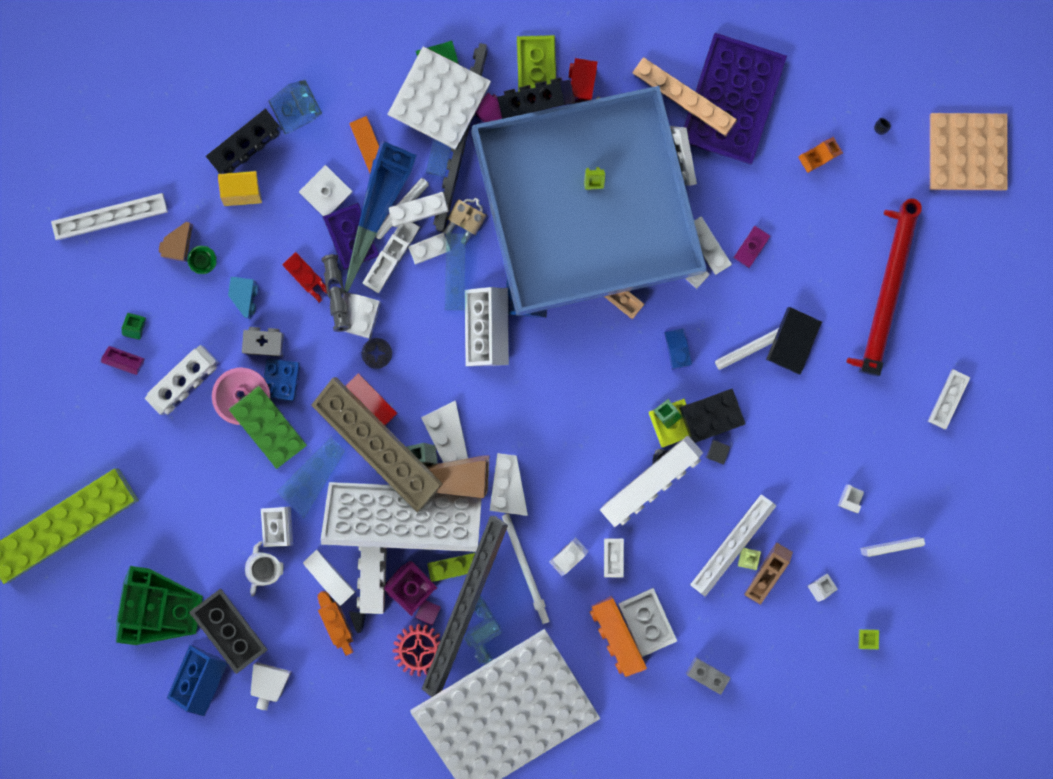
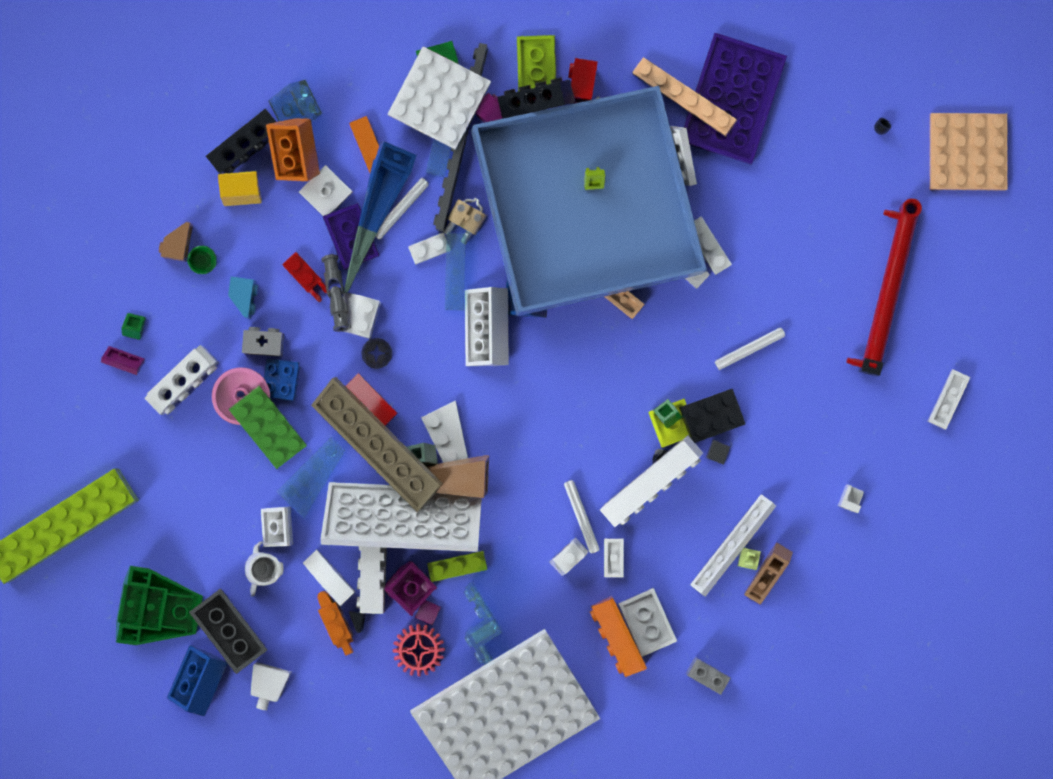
(109, 216): white plate -> none
(293, 149): none -> orange slope
(390, 256): white slope -> none
(418, 209): white plate -> none
(465, 606): dark grey plate -> none
(507, 487): white wedge -> none
(538, 604): white bar -> none
(581, 516): none -> white axle
(677, 349): blue slope -> none
(751, 246): magenta plate -> none
(794, 340): black tile -> none
(820, 155): orange slope -> none
(822, 587): white slope -> none
(868, 639): lime tile -> none
(892, 546): white tile -> none

